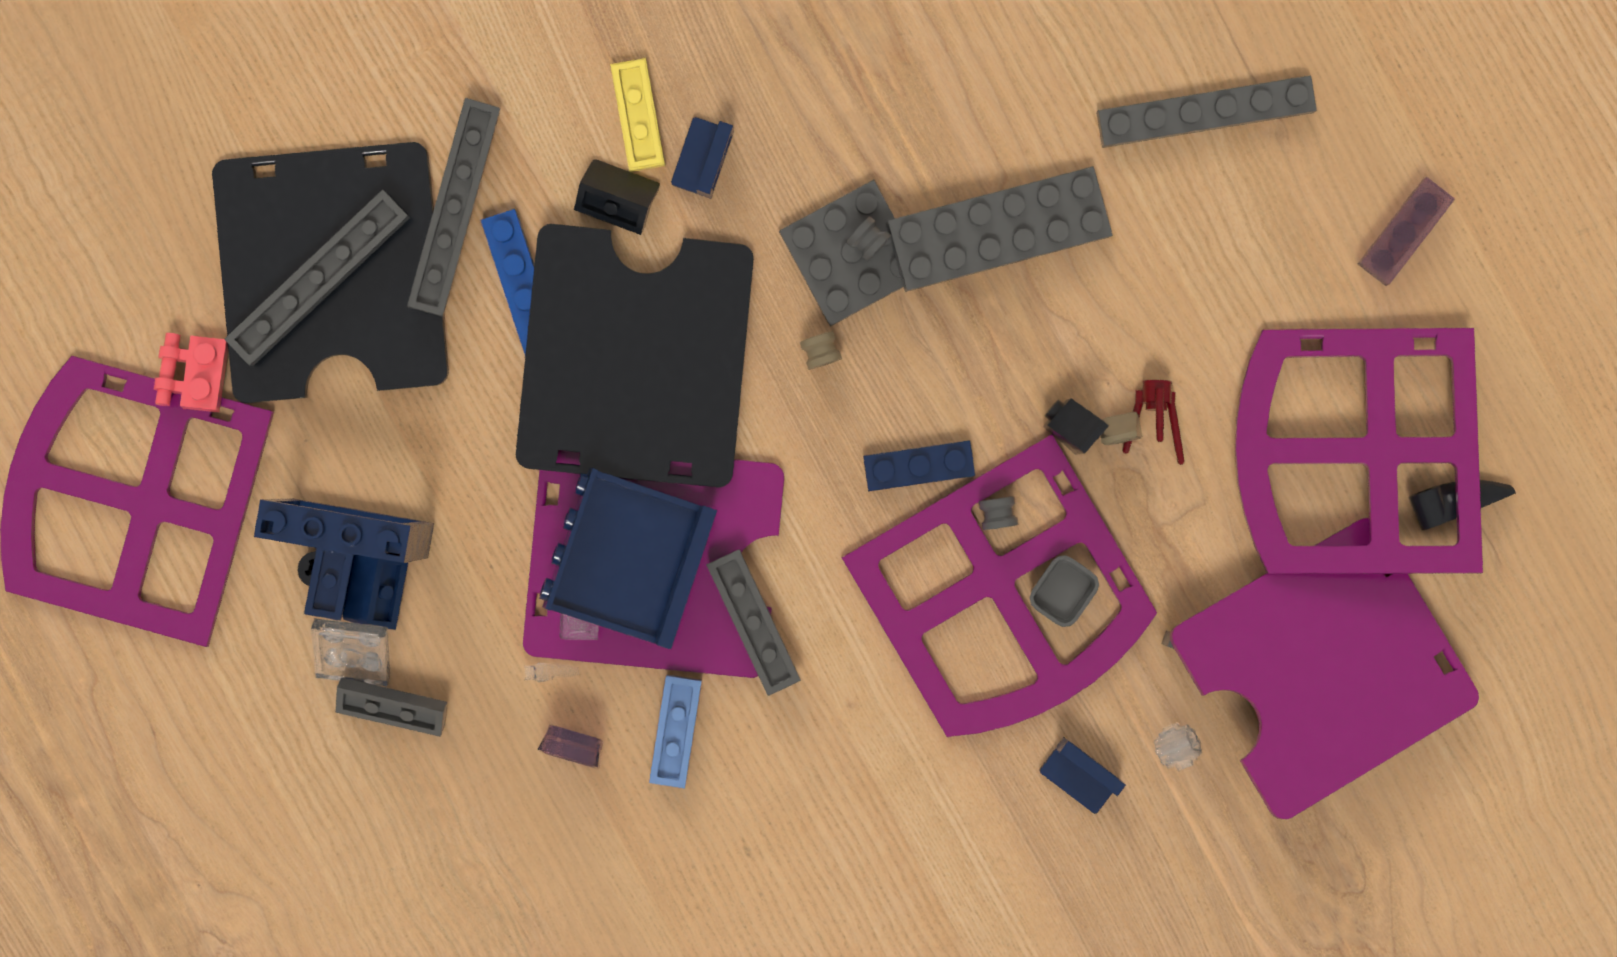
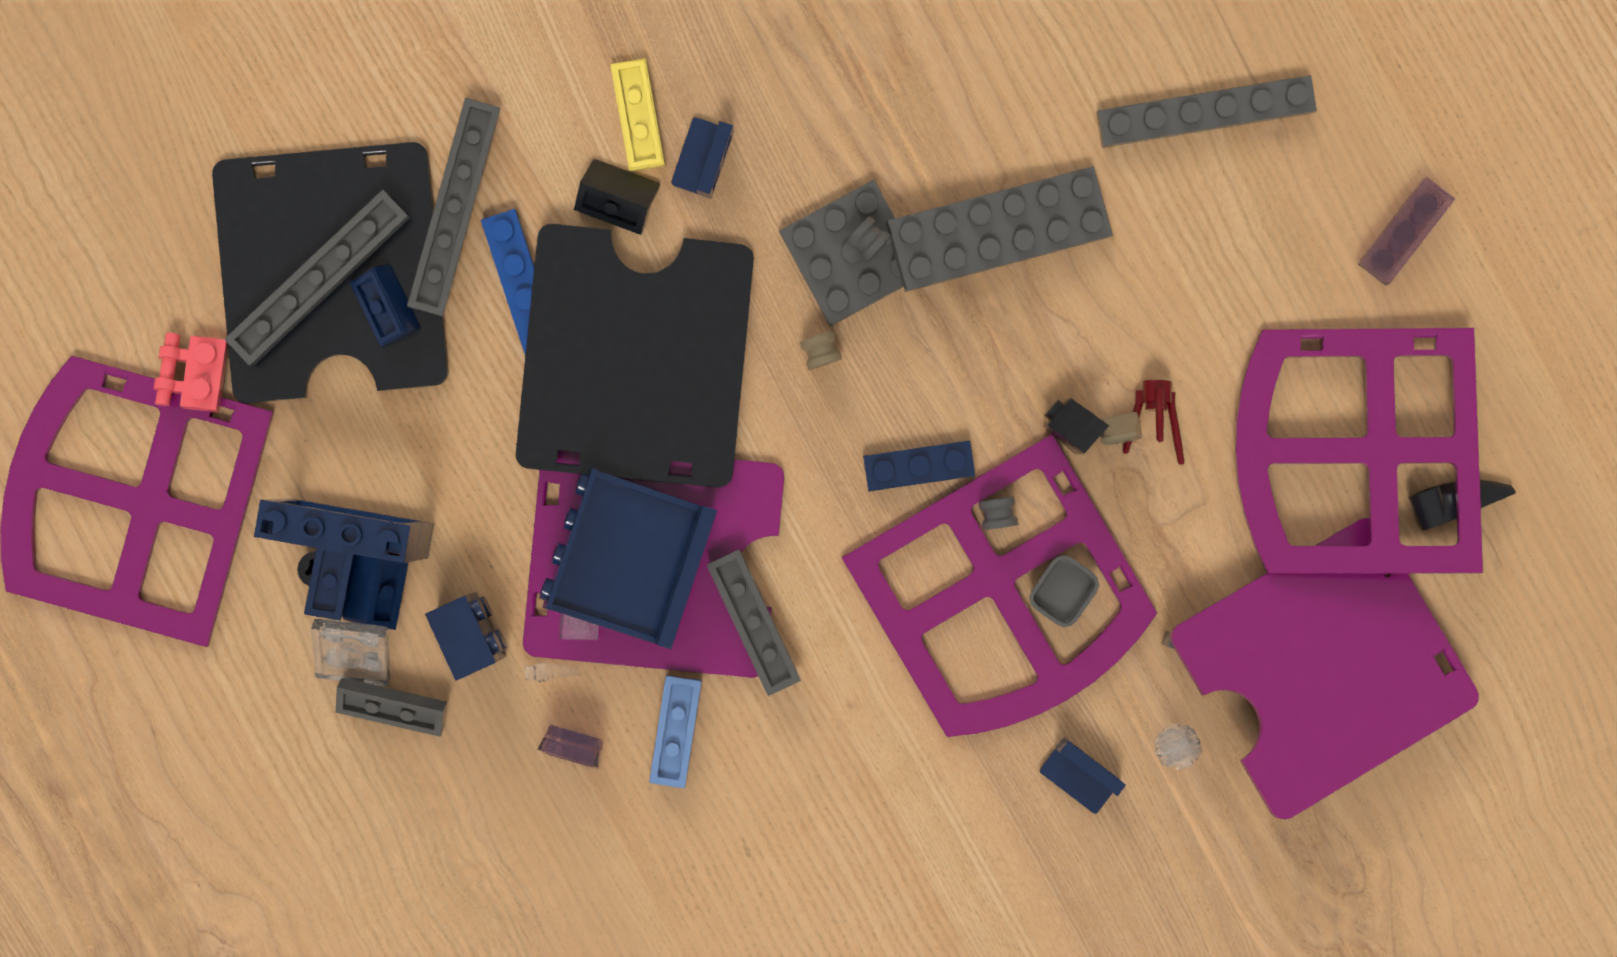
(384, 304): none -> dark blue slope
(467, 635): none -> dark blue brick

